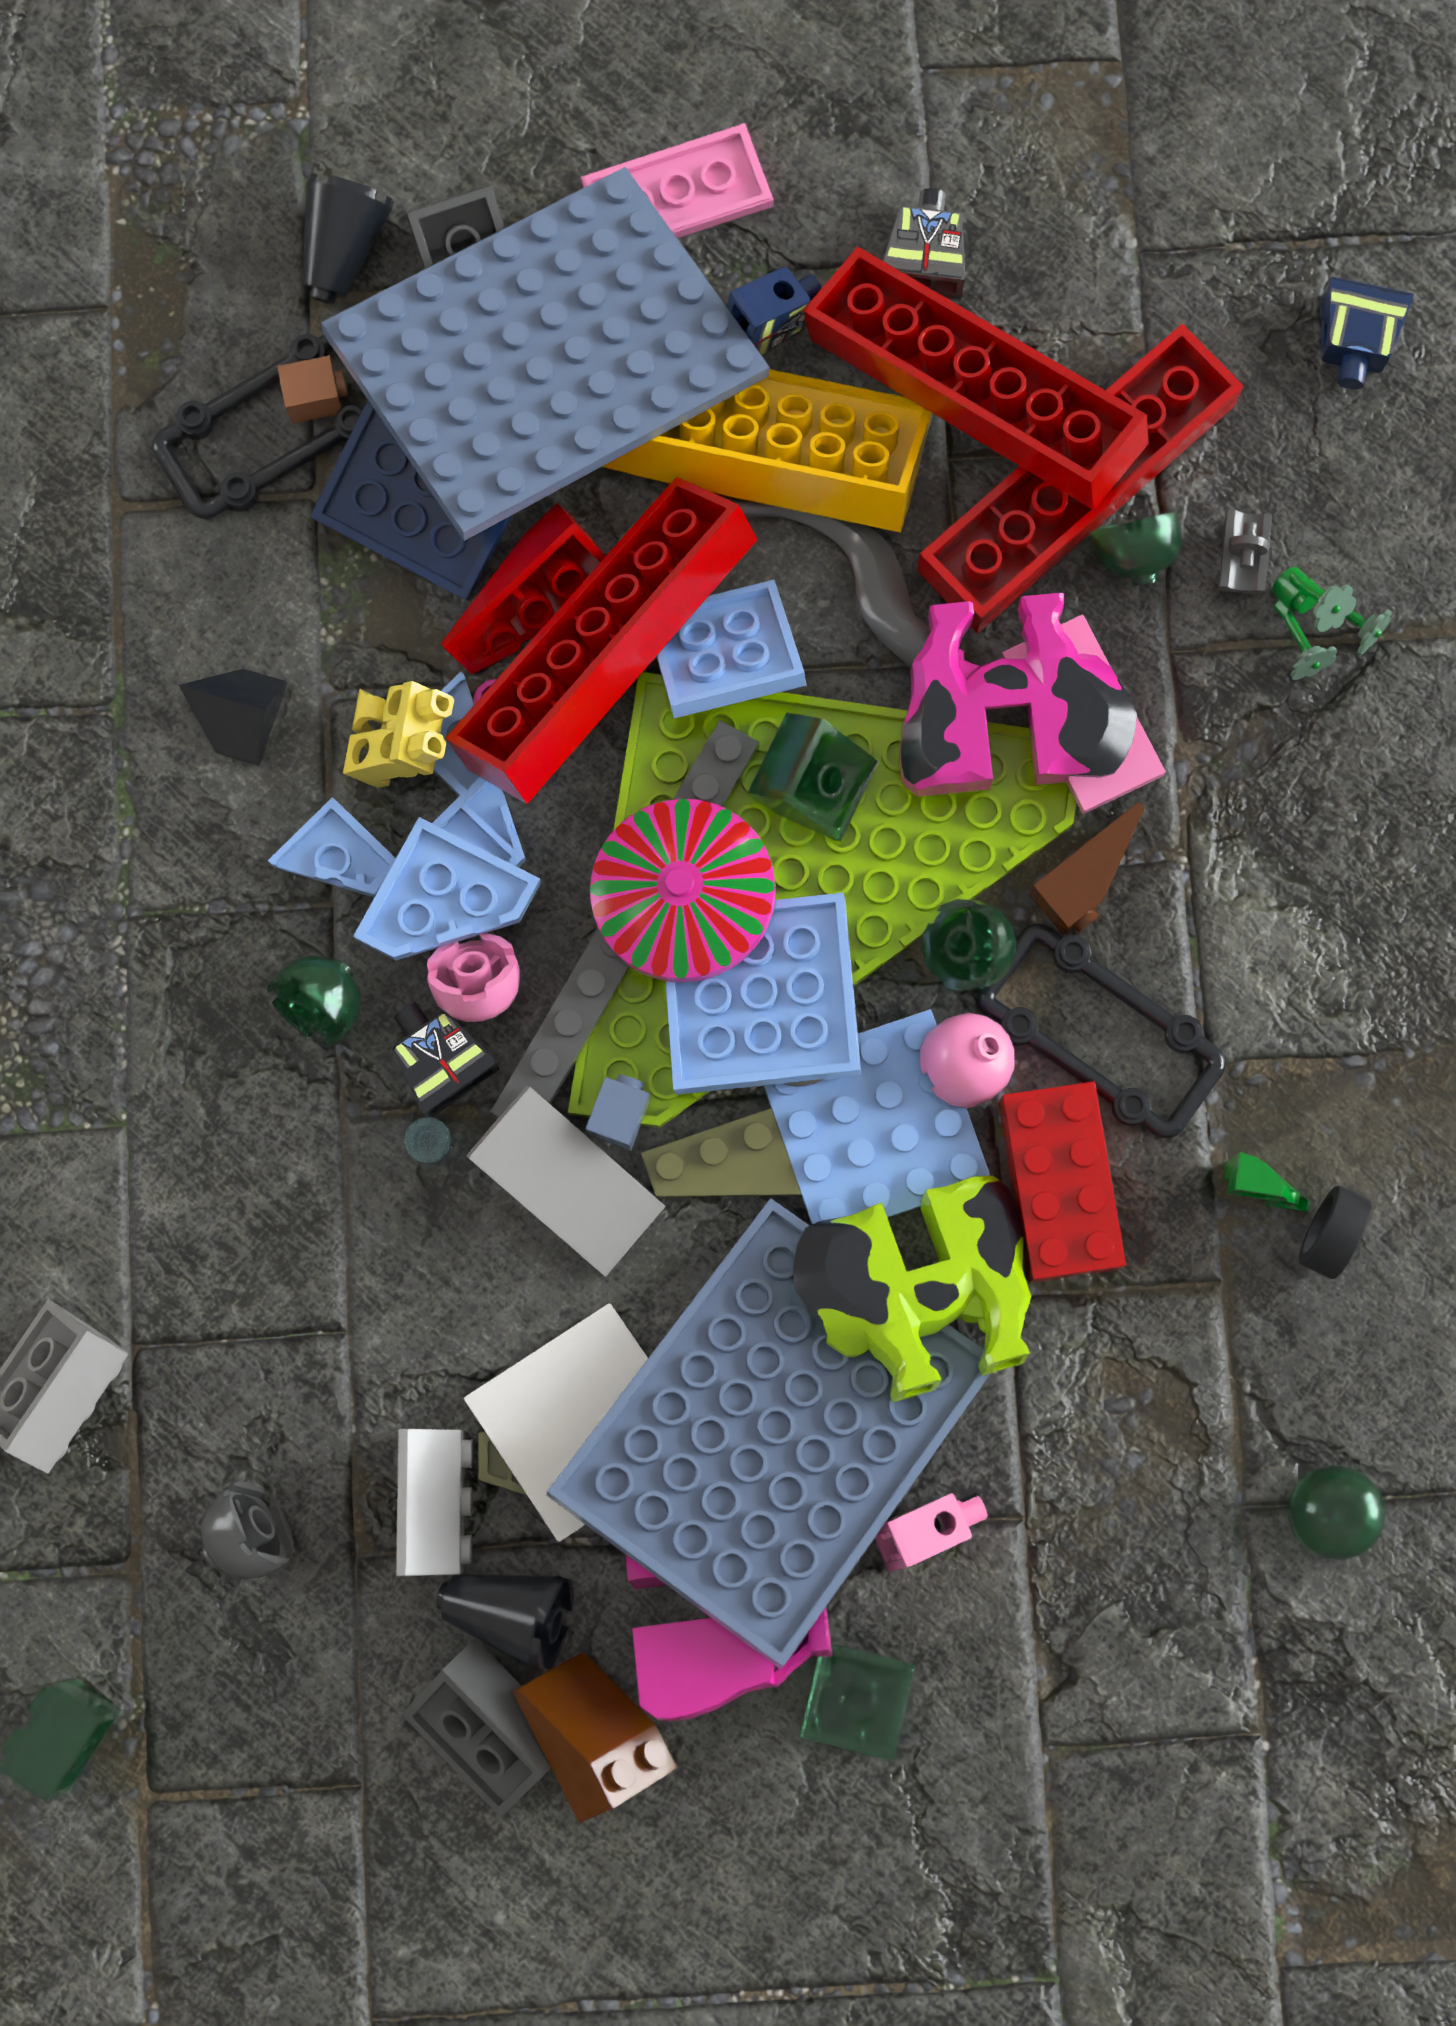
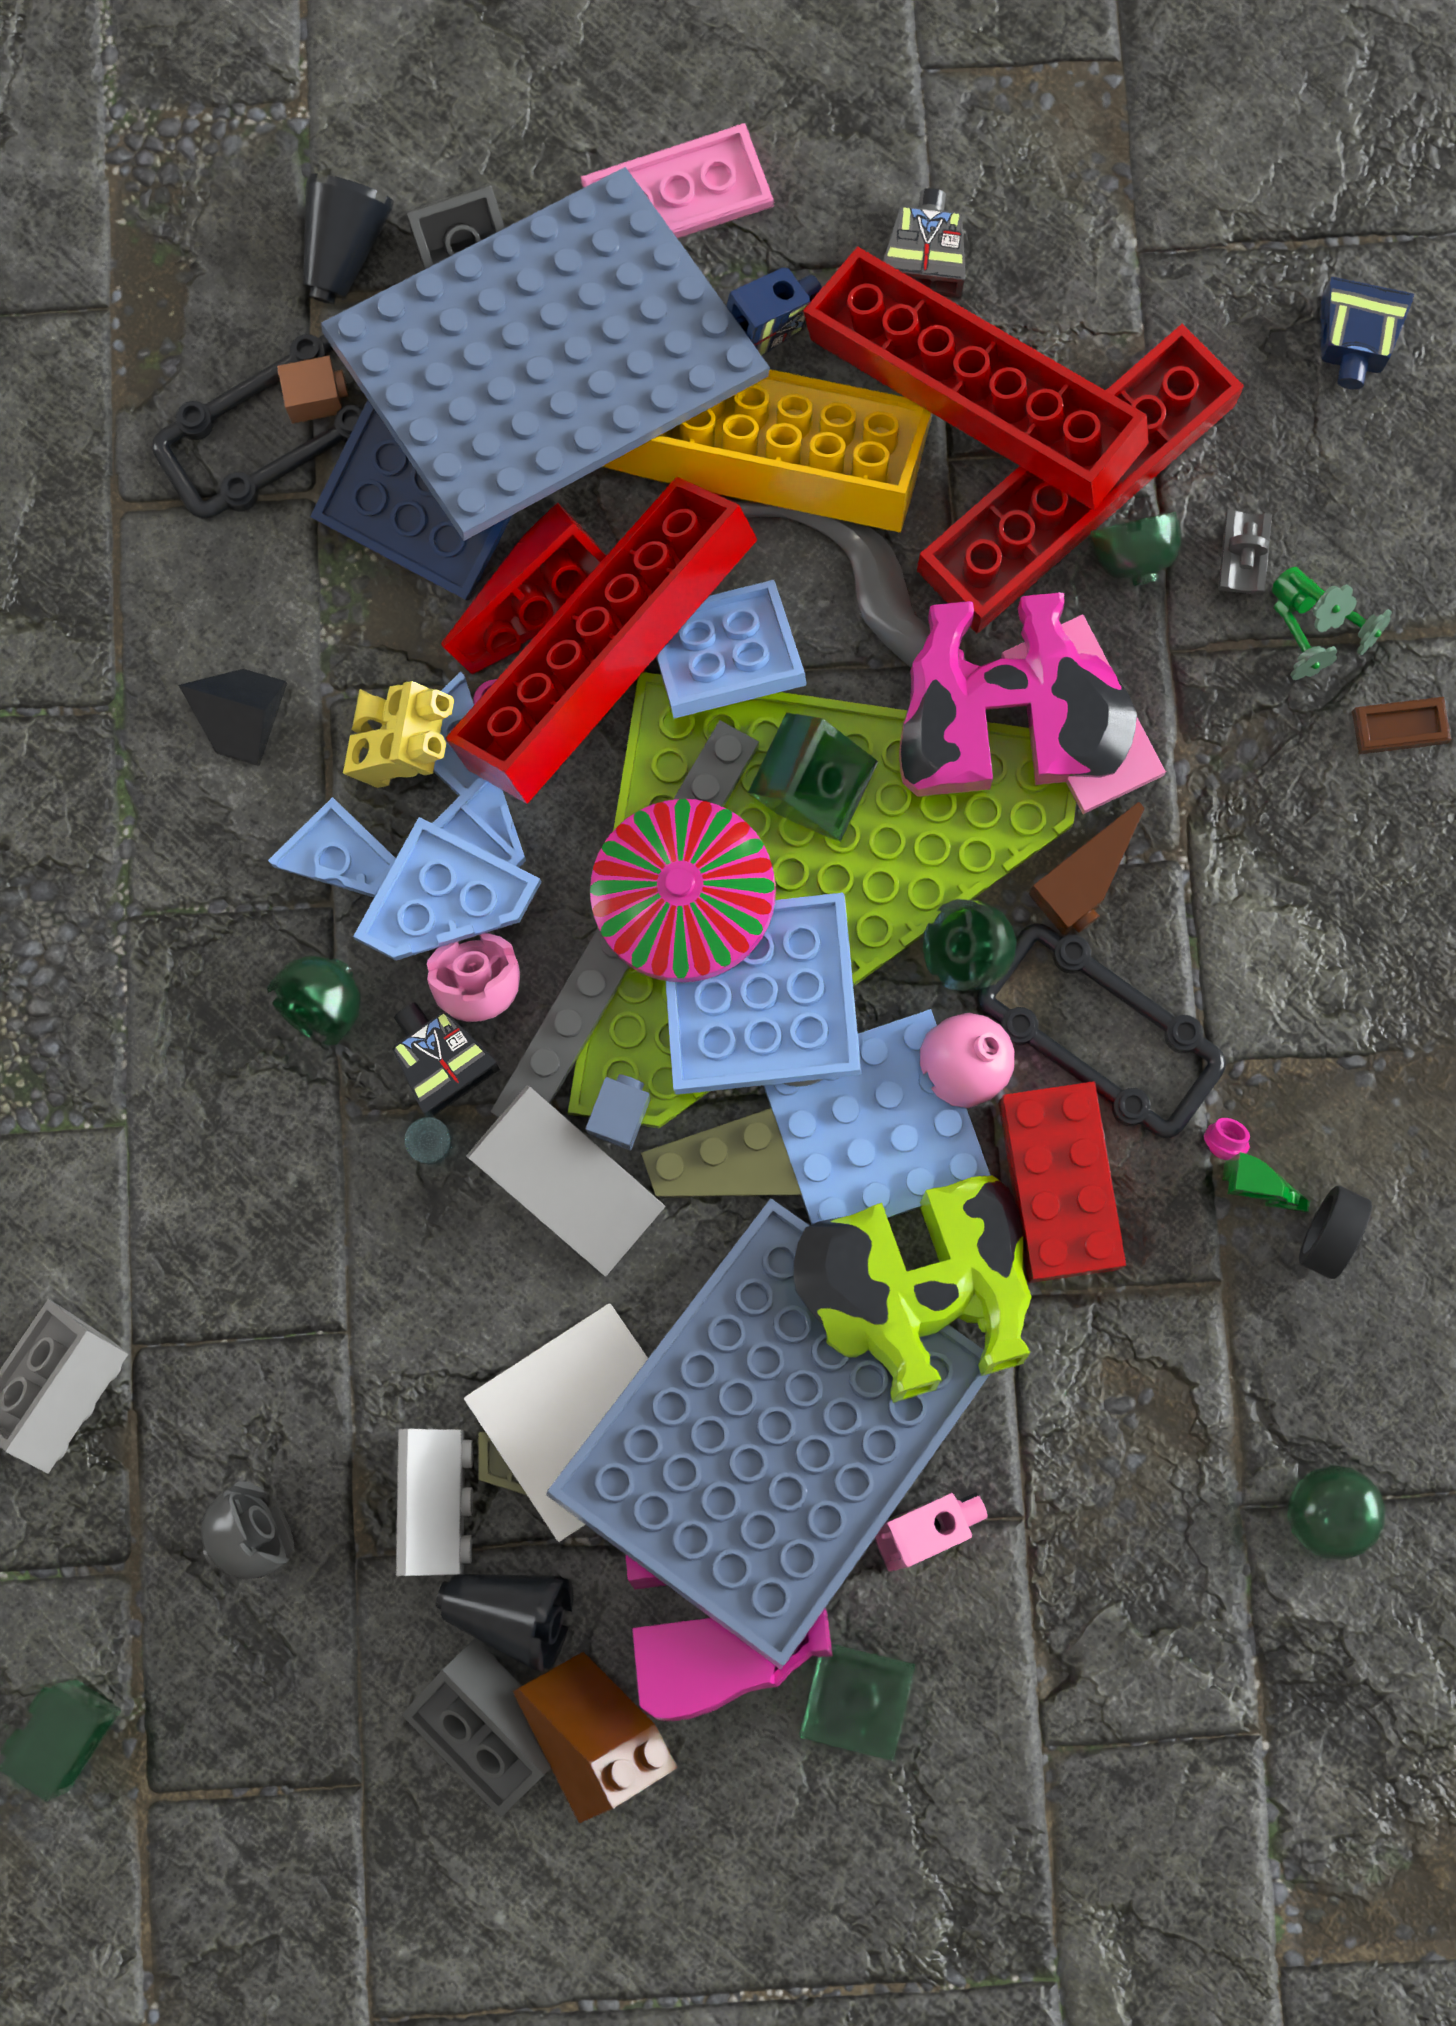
(1227, 1138): none -> dark pink plate
(1401, 725): none -> reddish brown tile

